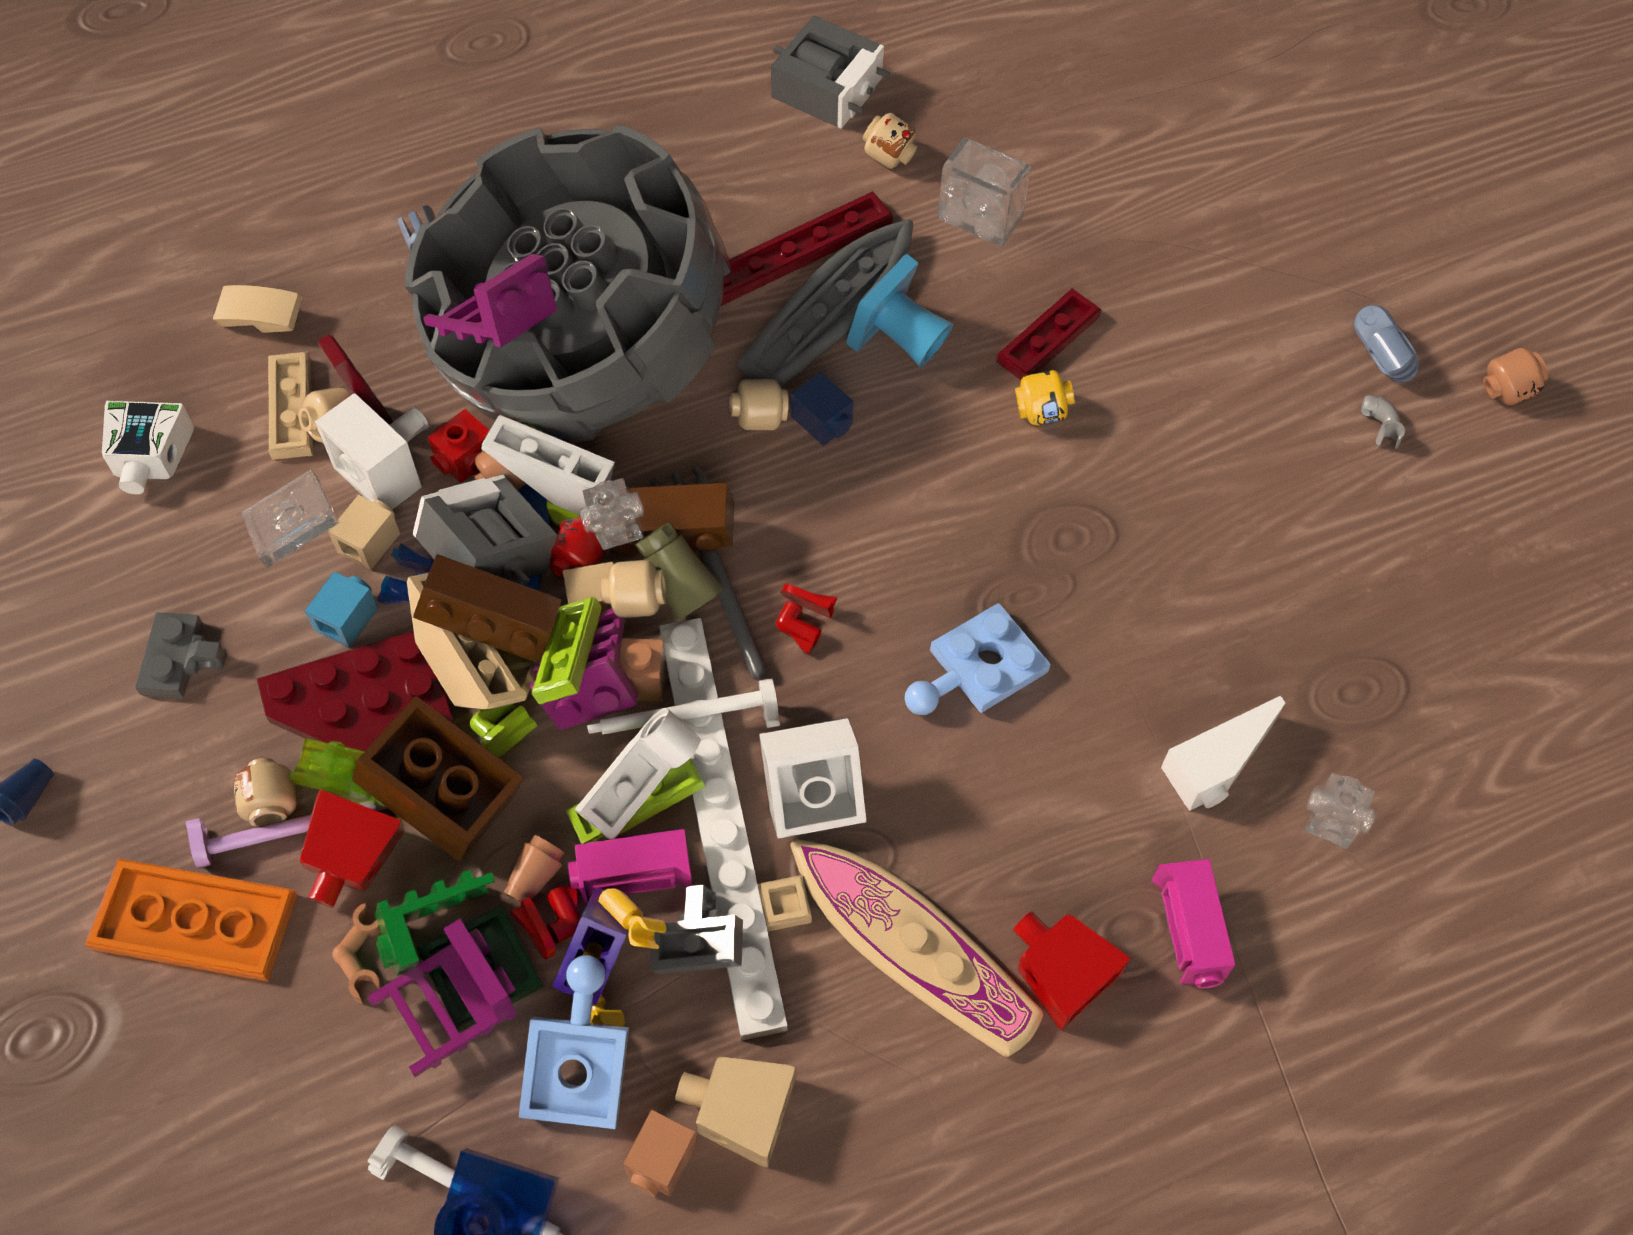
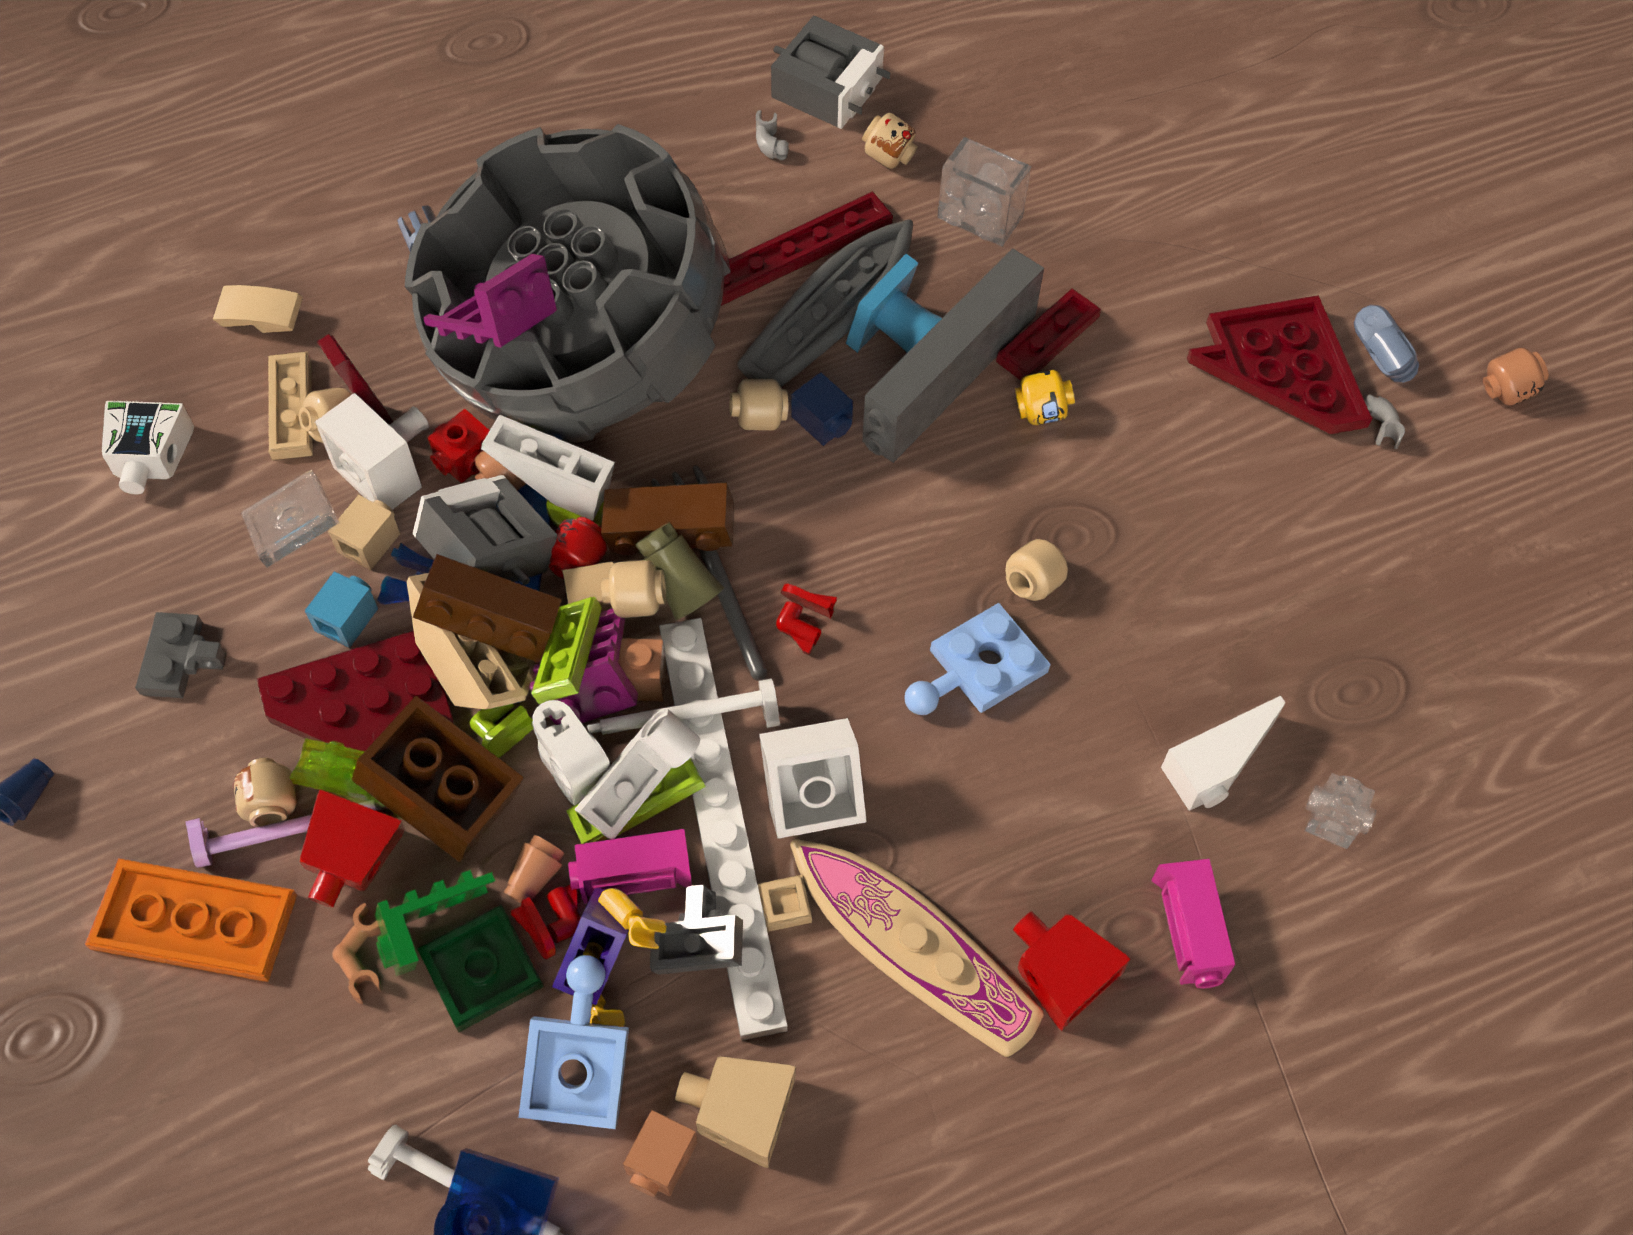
(479, 986): magenta plate -> none
(569, 751): none -> white piece
(612, 513): clear brick -> none
(766, 142): none -> light grey arm
(951, 355): none -> dark grey brick
(1036, 570): none -> tan head
(1287, 359): none -> dark red wing

